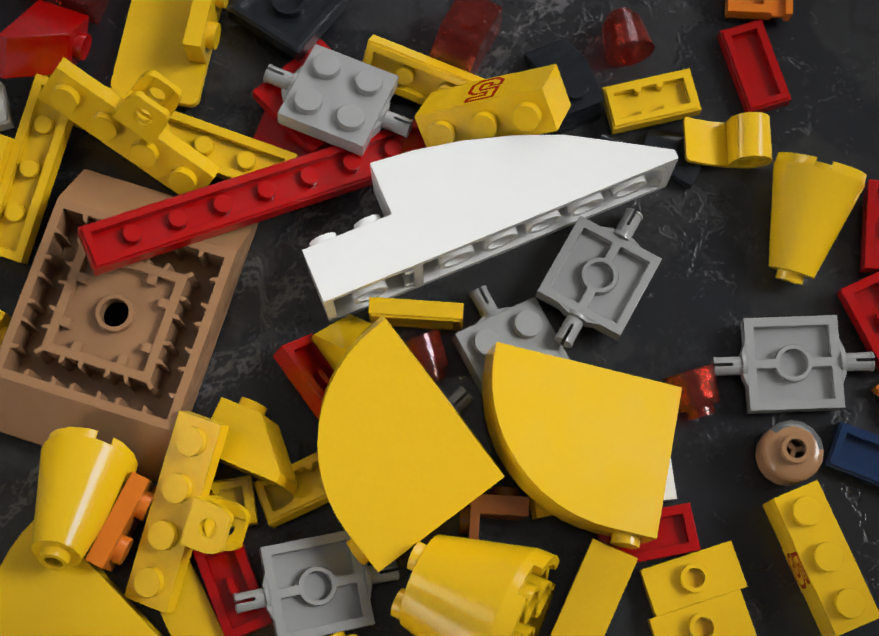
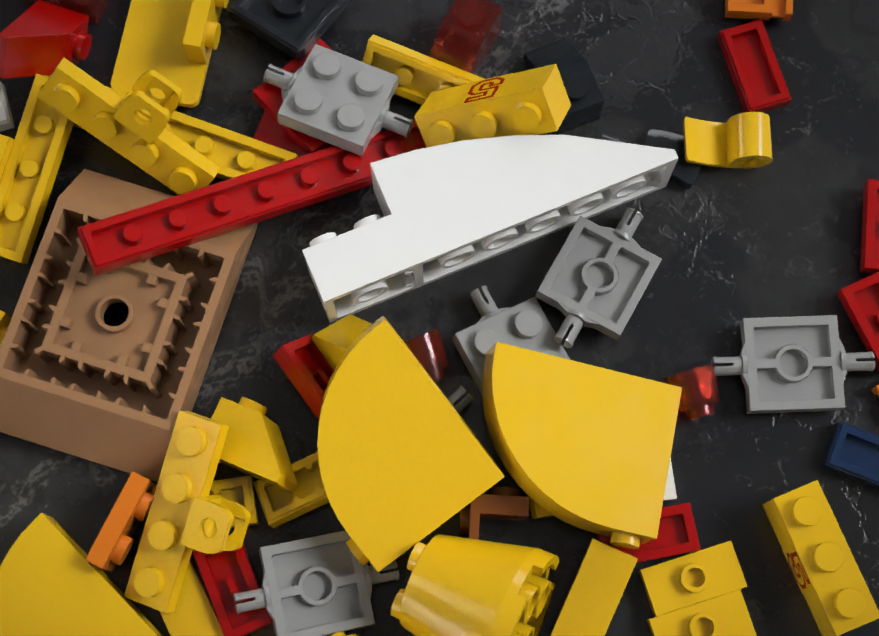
(76, 493): yellow cone -> none
(417, 313): yellow tile -> none
(626, 38): clear red hat -> none
(650, 101): yellow plate -> none
(782, 466): medium nougat head -> none
(808, 212): yellow cone -> none

